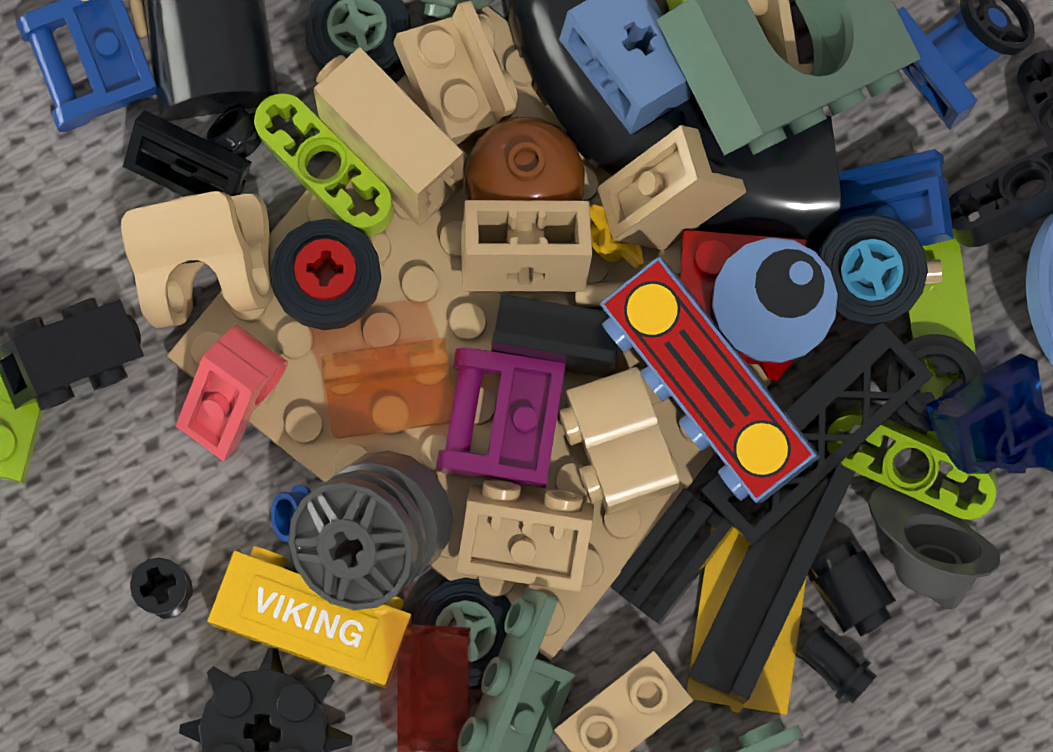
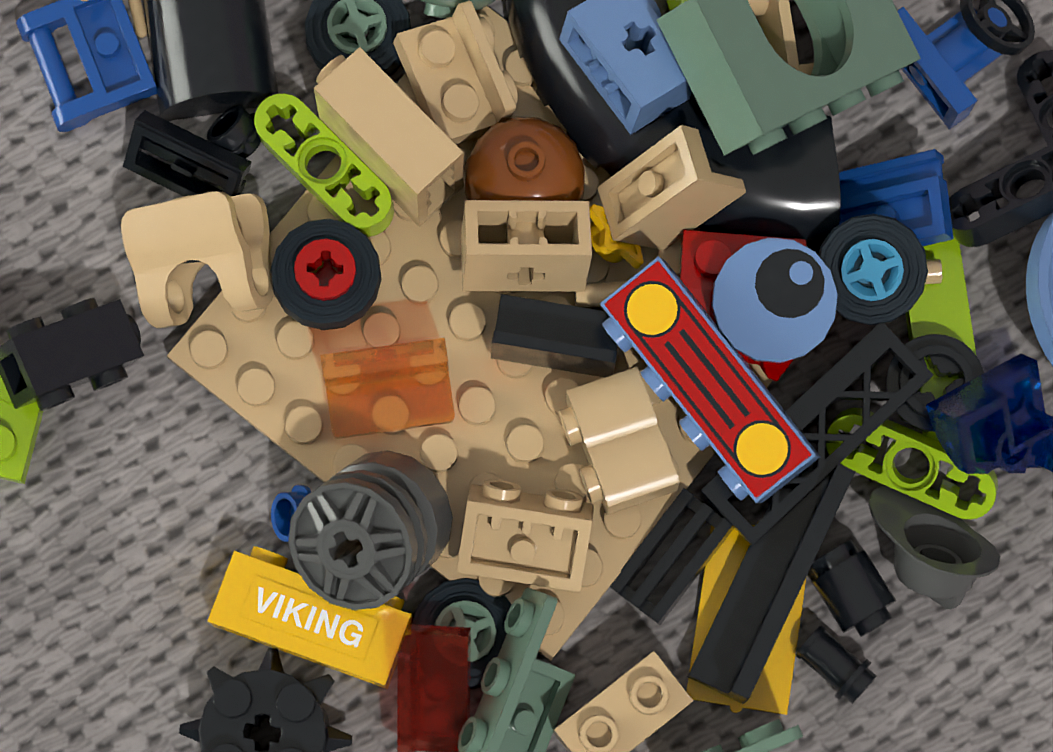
(143, 582): black bush -> none
(227, 389): coral plate -> none
(521, 423): magenta plate -> none

